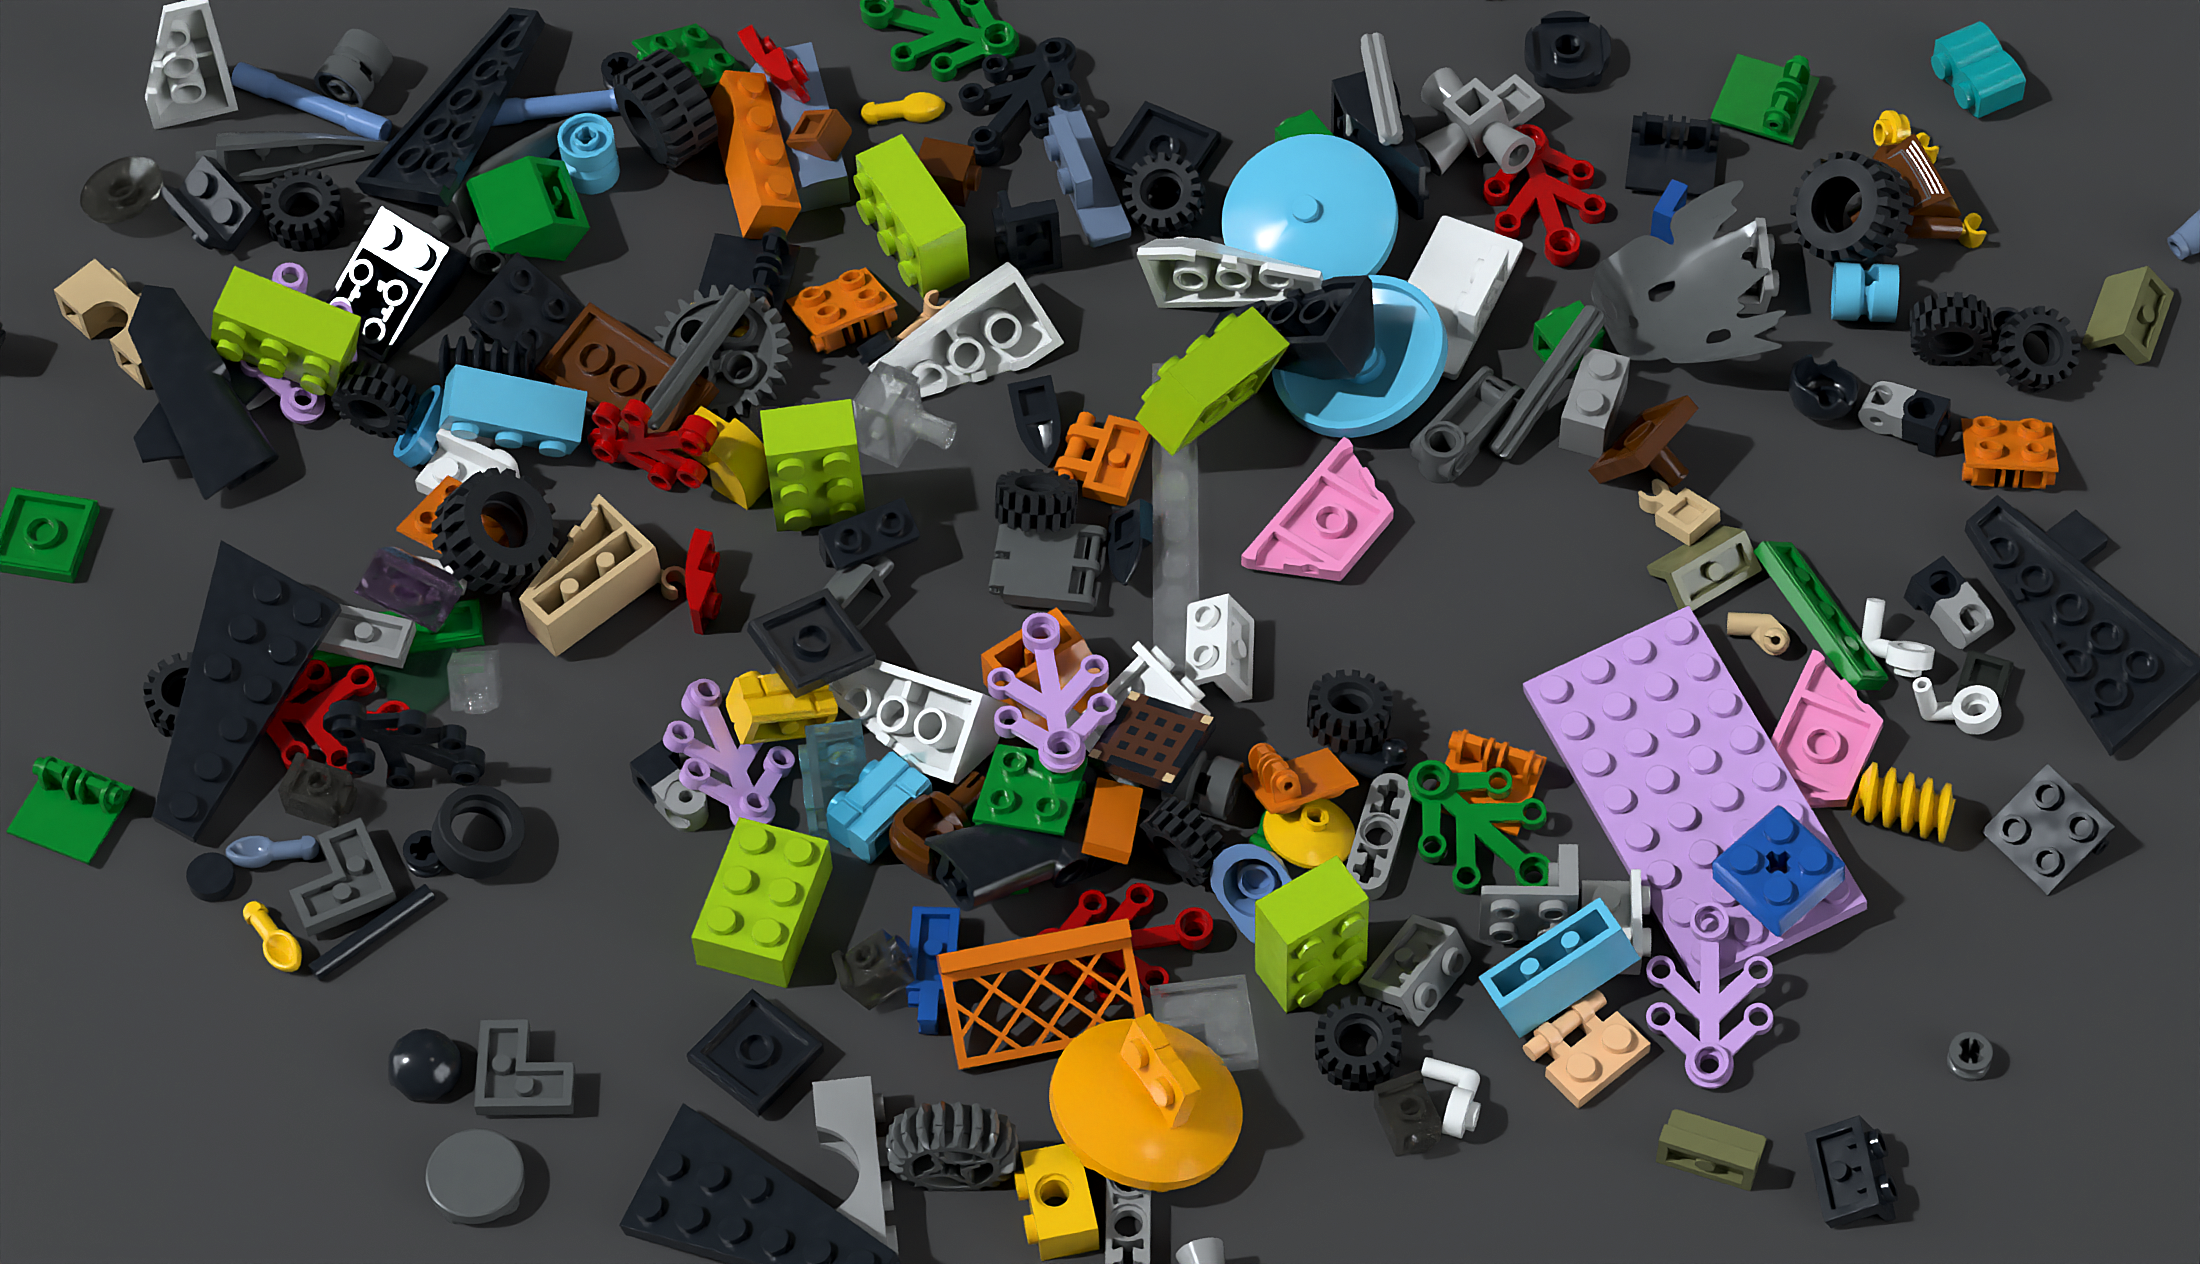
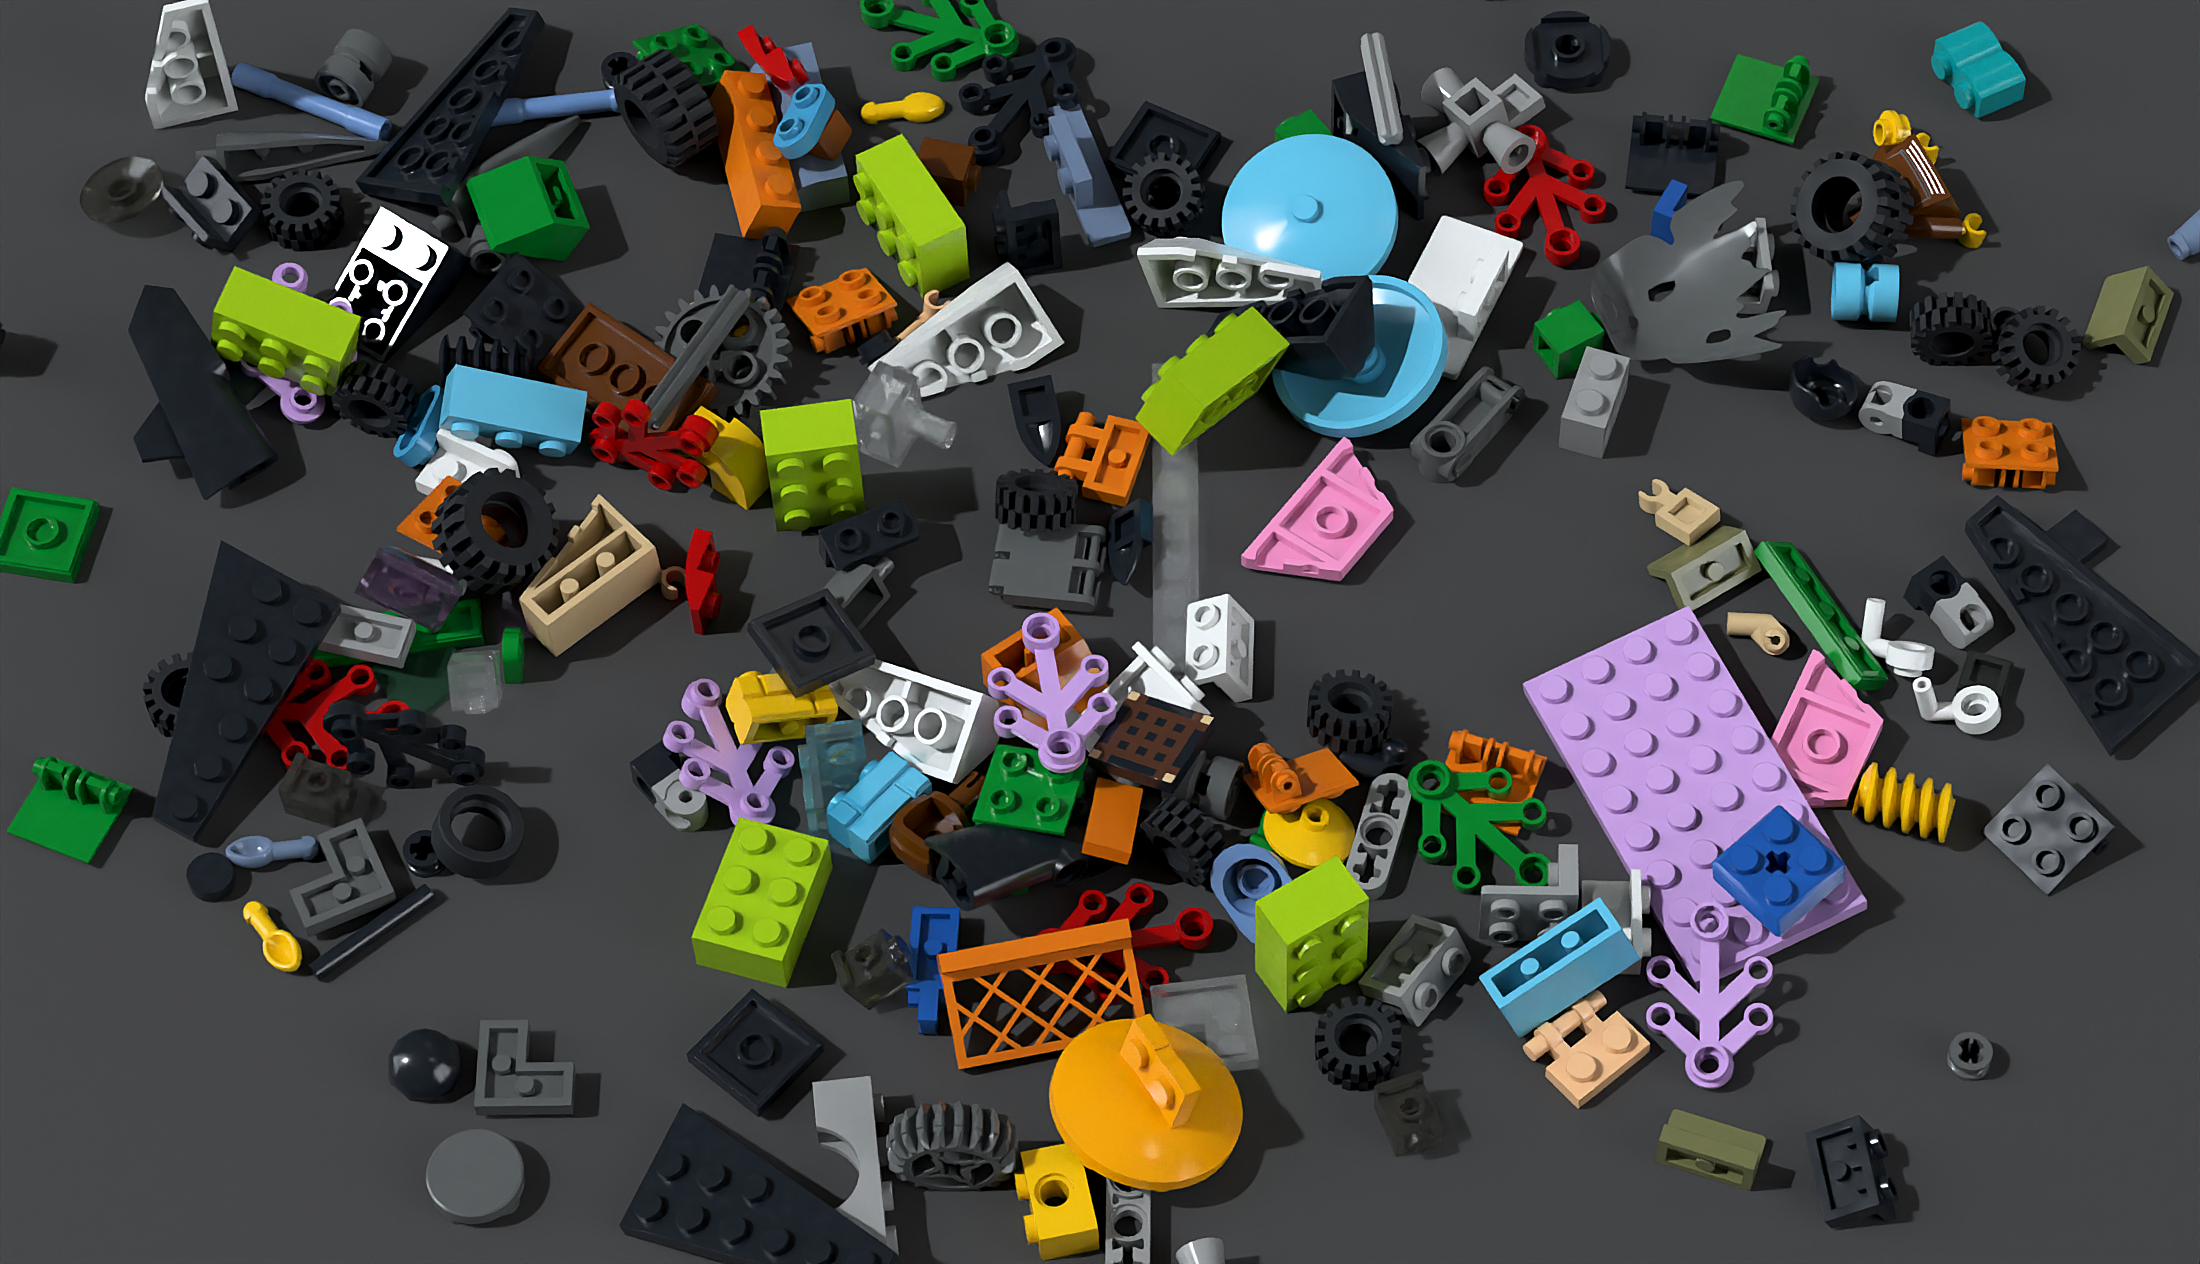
(101, 300): tan arch -> none
(513, 655): none -> green tile
(589, 153): medium azure wheel -> none
(804, 120): none -> dark azure plate
(1461, 1109): white plate -> none
(1547, 382): dark grey axle -> none
(1646, 444): reddish brown tile -> none

